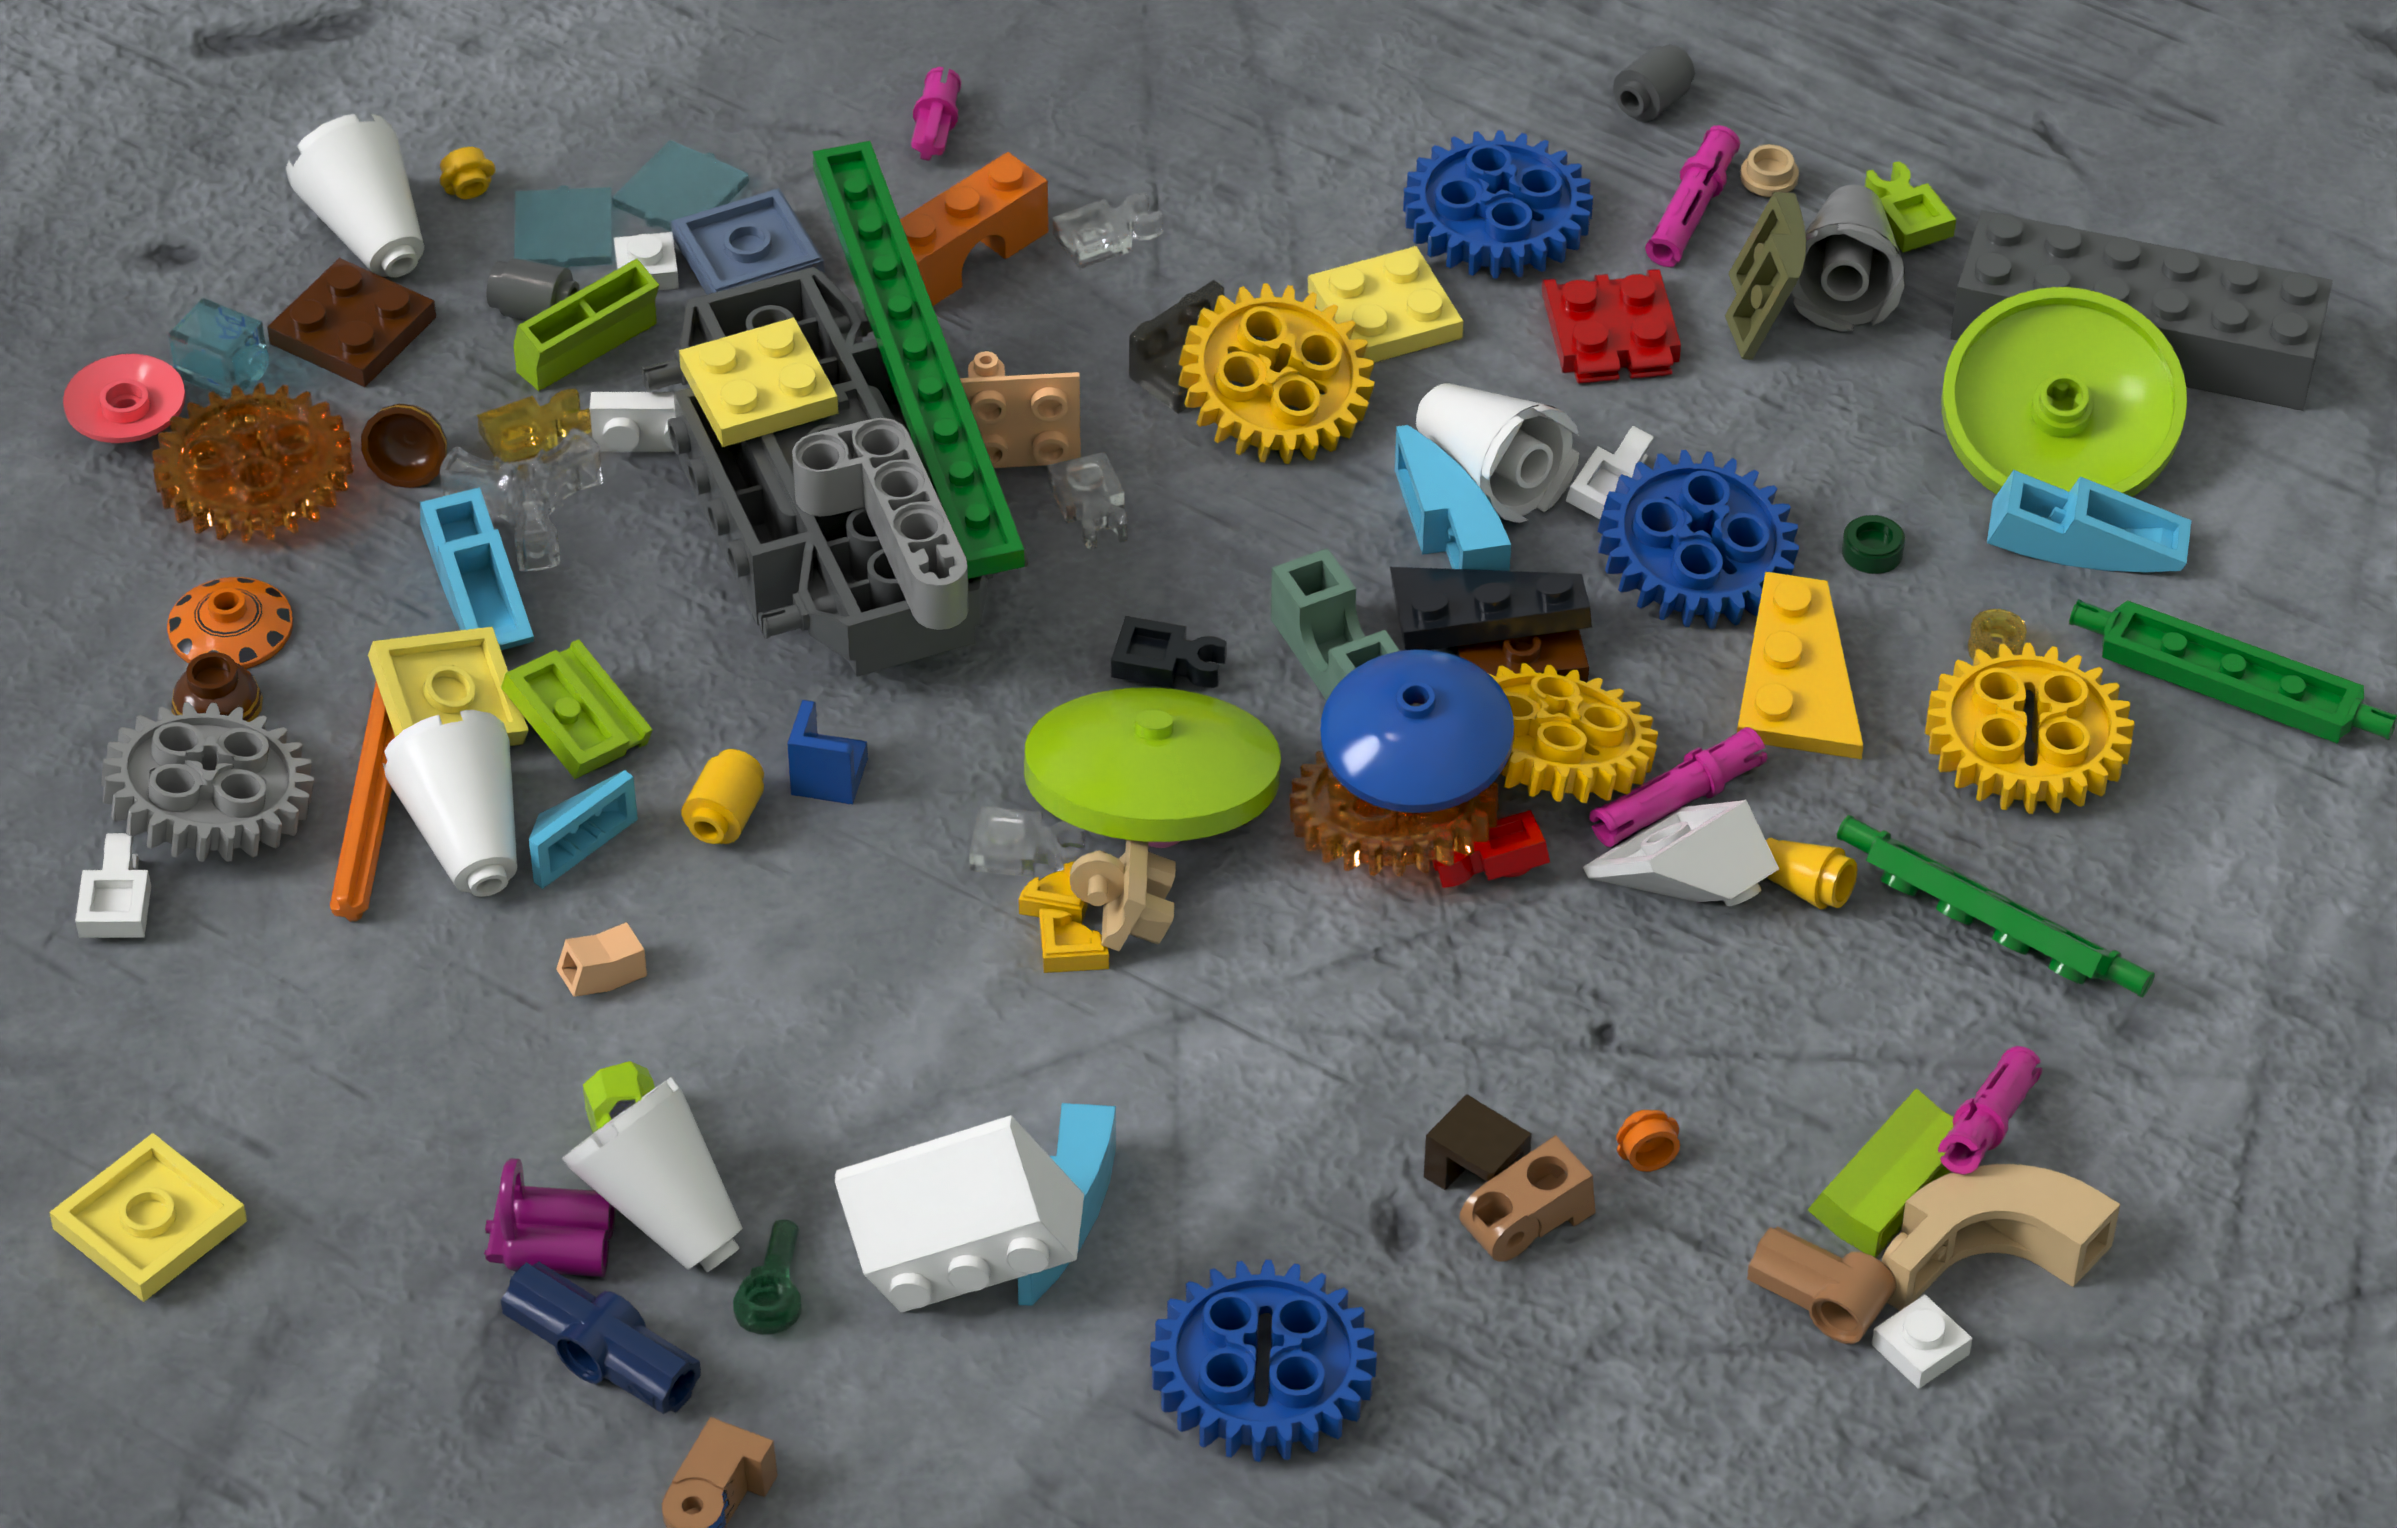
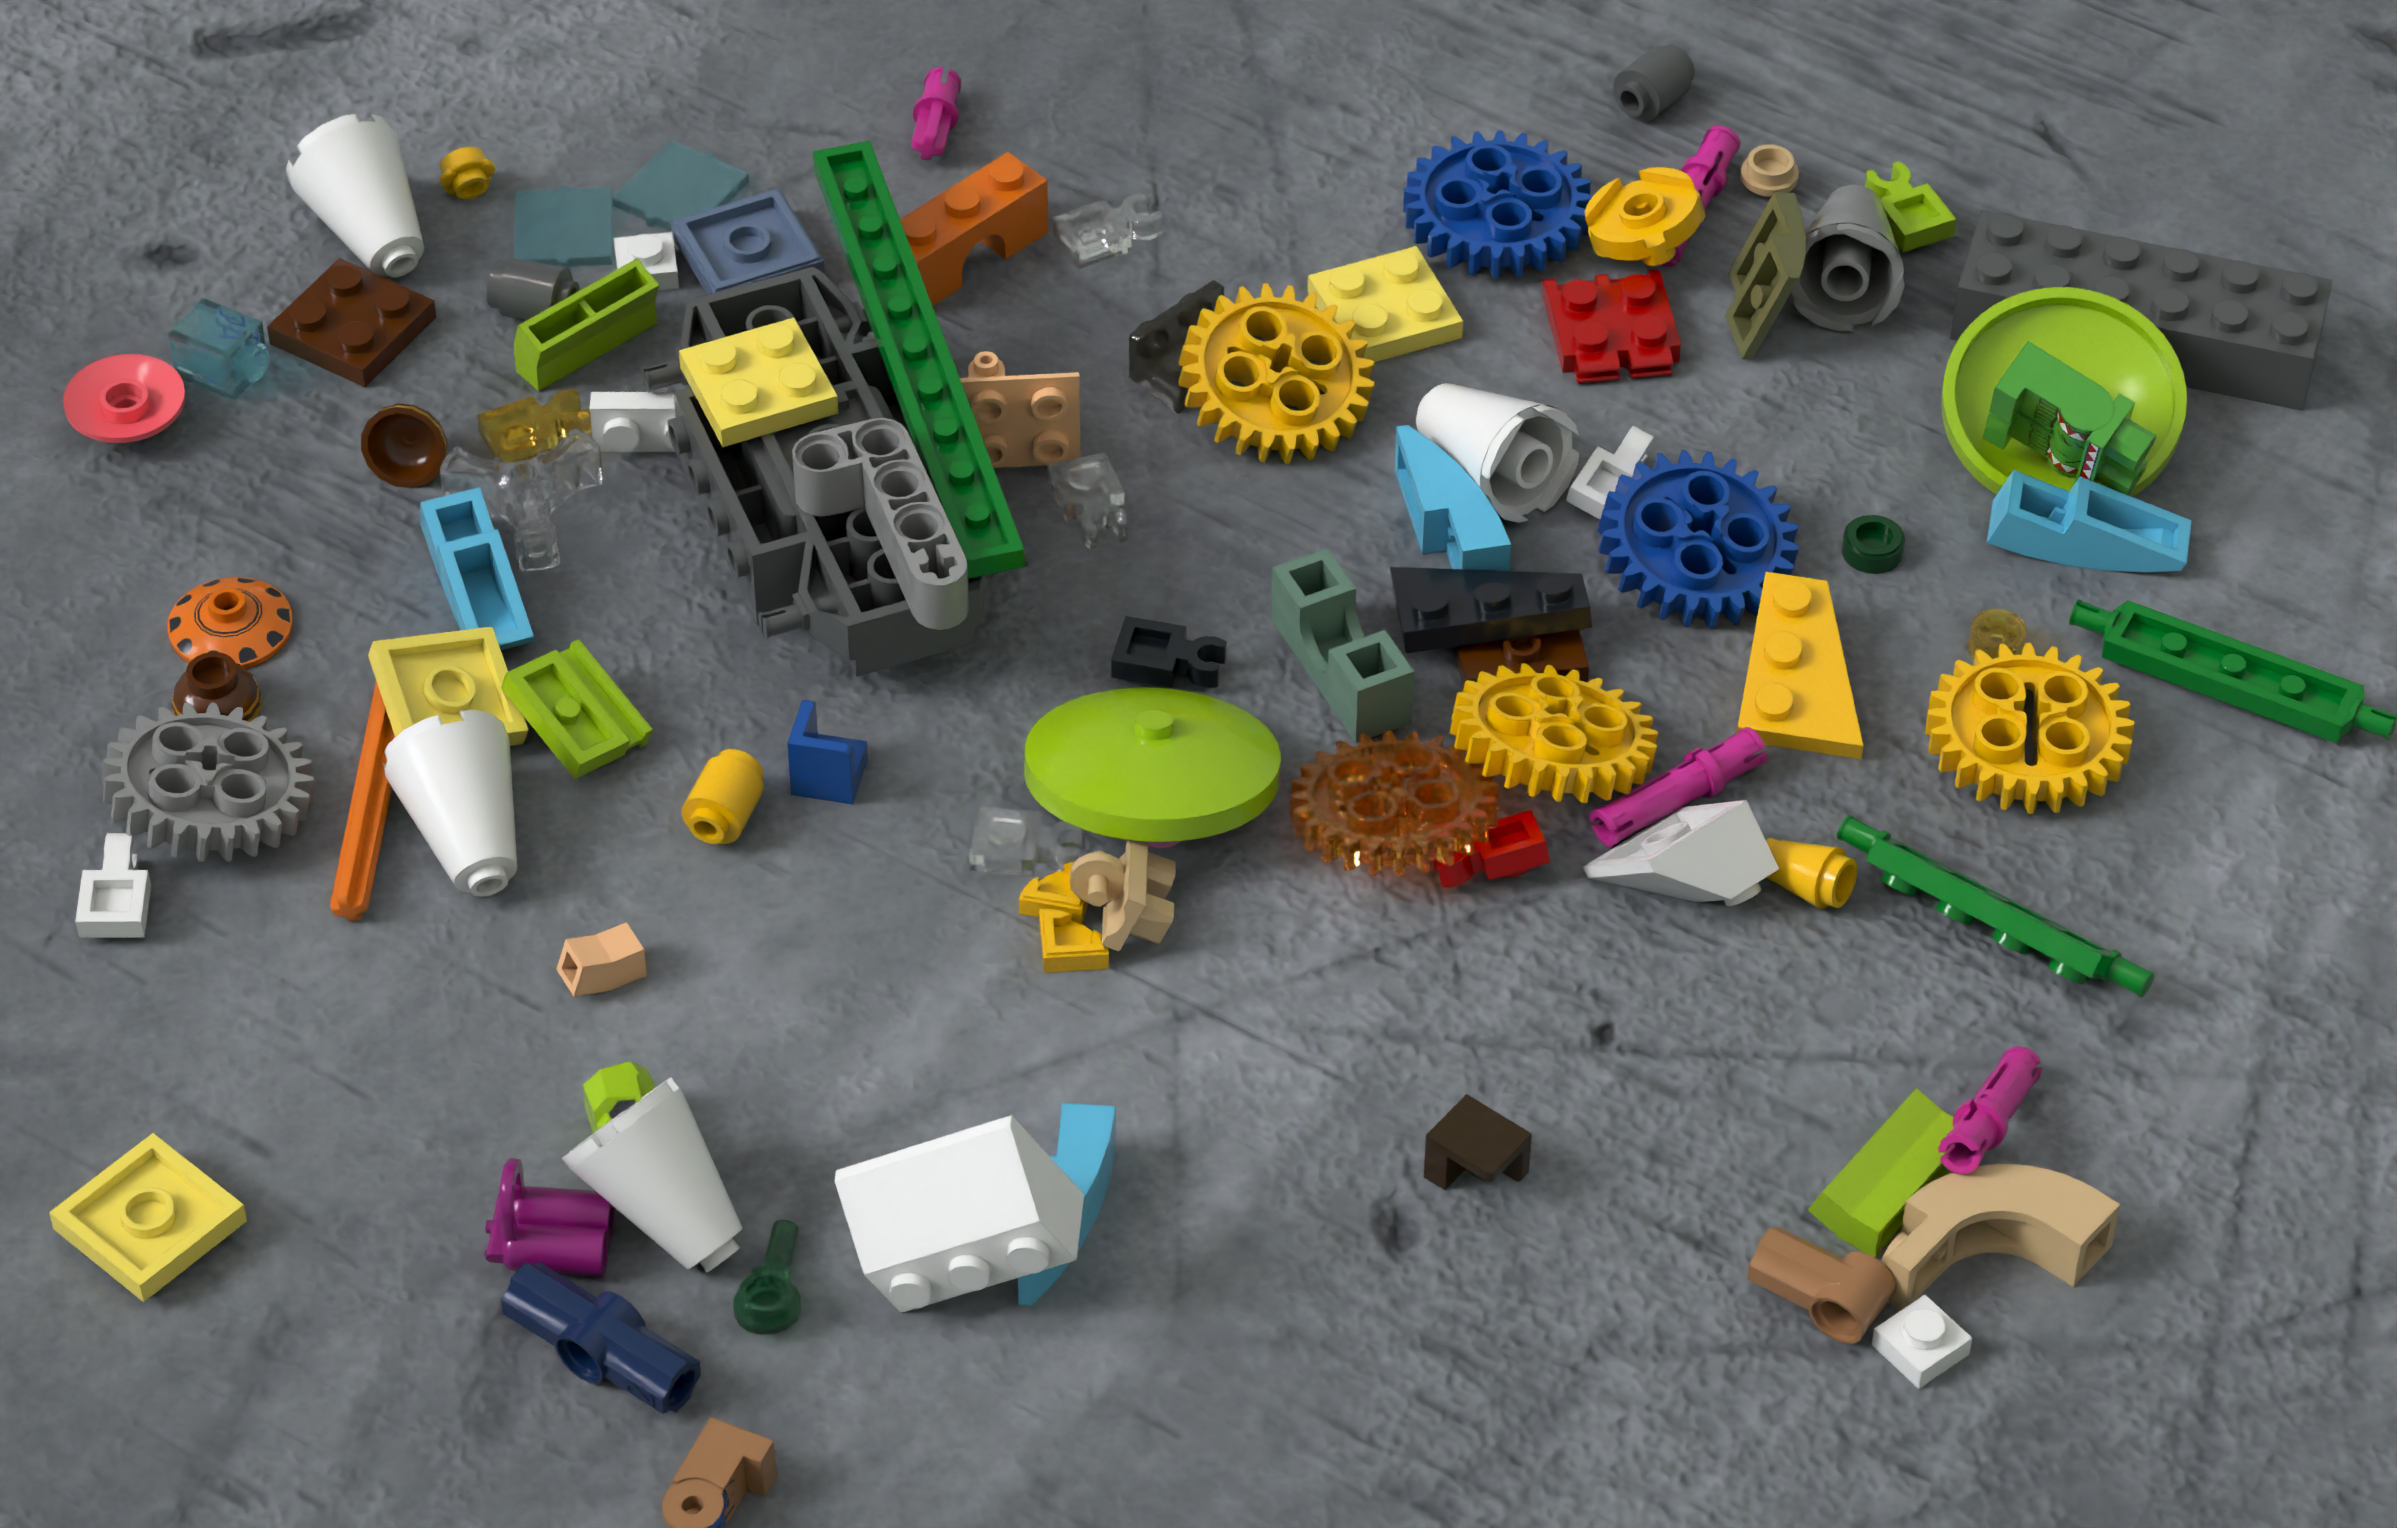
(252, 462): clear orange gear -> none
(580, 826): medium azure slope -> none
(1215, 1345): blue gear -> none
(1423, 753): blue dish -> none
(1529, 1200): medium nougat leg -> none
(1644, 216): none -> yellow plate
(1648, 1140): orange plate -> none
(2068, 421): none -> bright green hips

